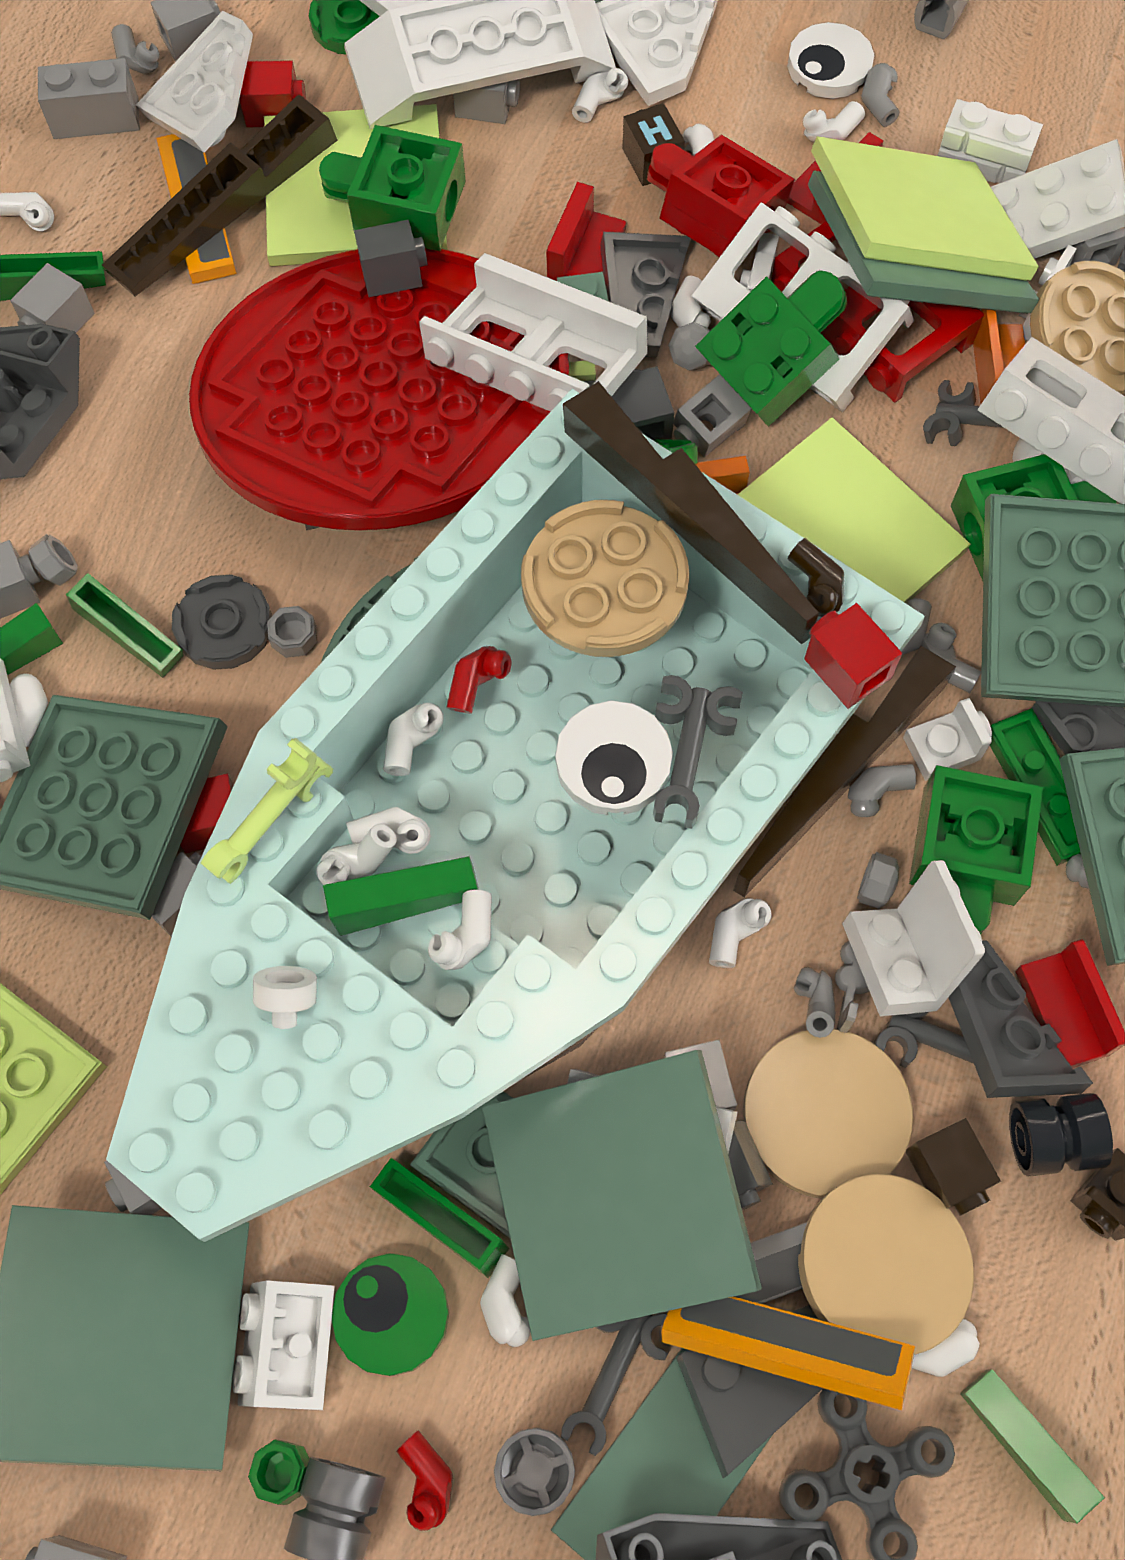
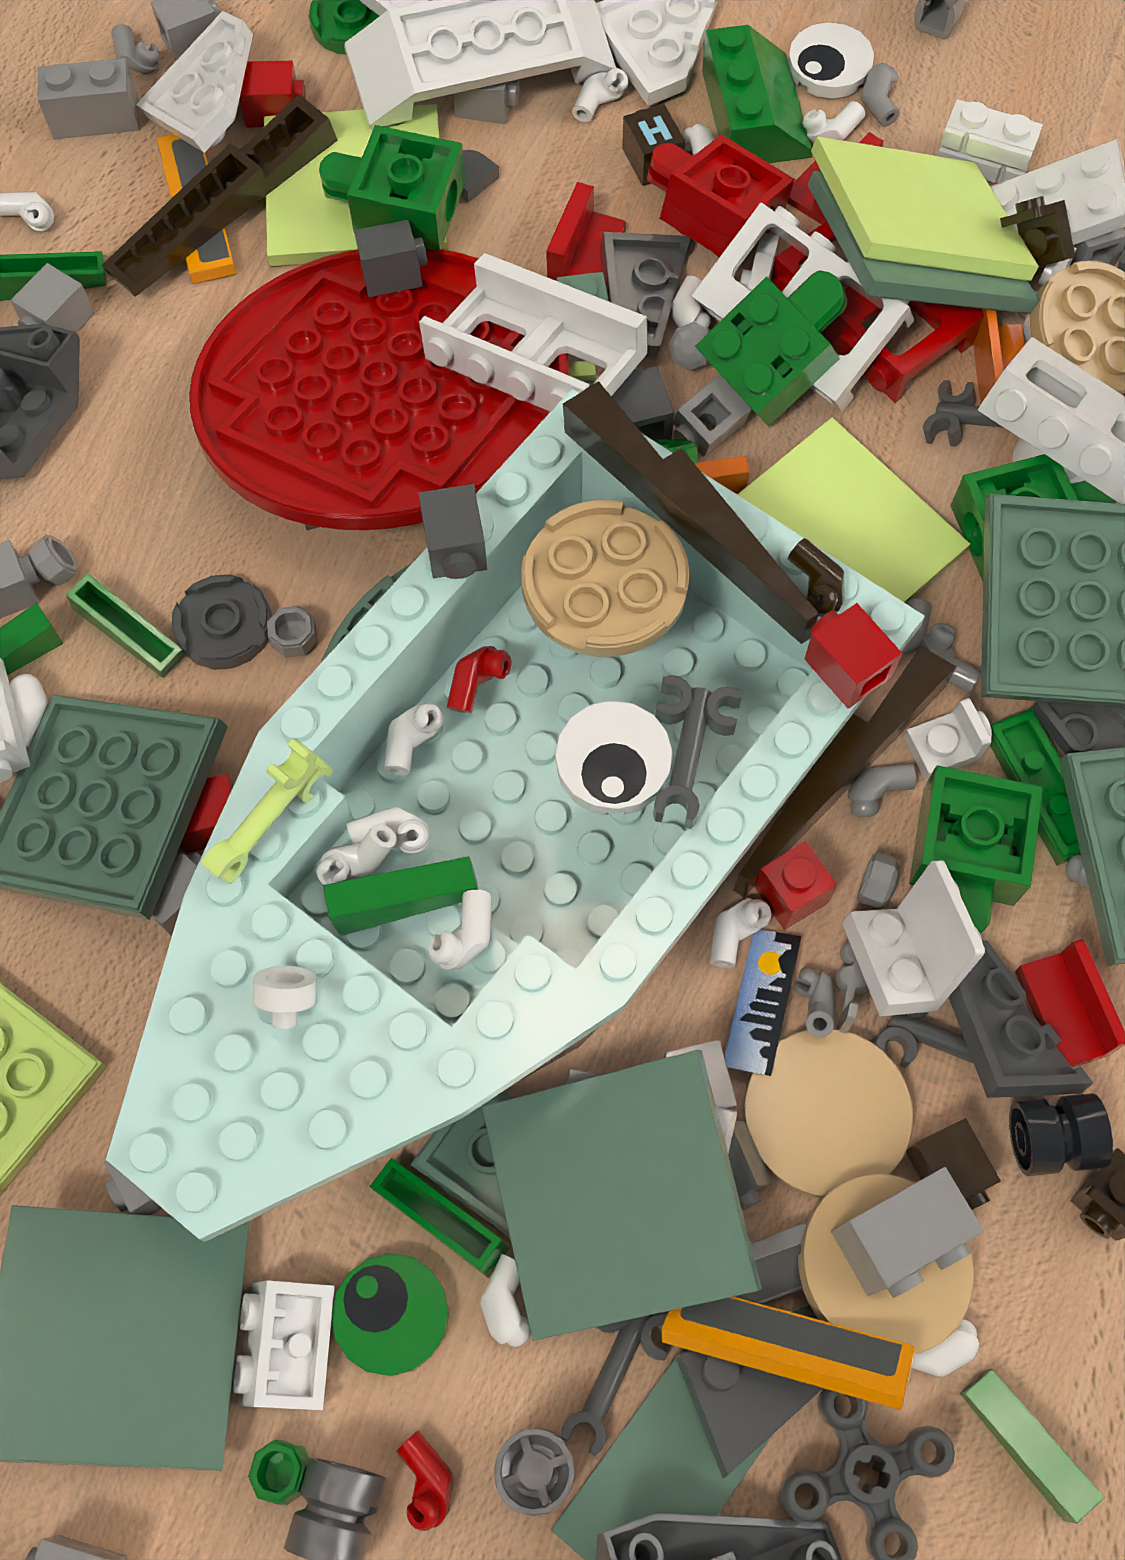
(453, 531): none -> dark grey brick
(479, 173): none -> dark grey tile
(754, 94): none -> green slope
(762, 1002): none -> sticker
(795, 885): none -> red brick
(908, 1233): none -> light grey brick
(1043, 229): none -> dark brown bracket

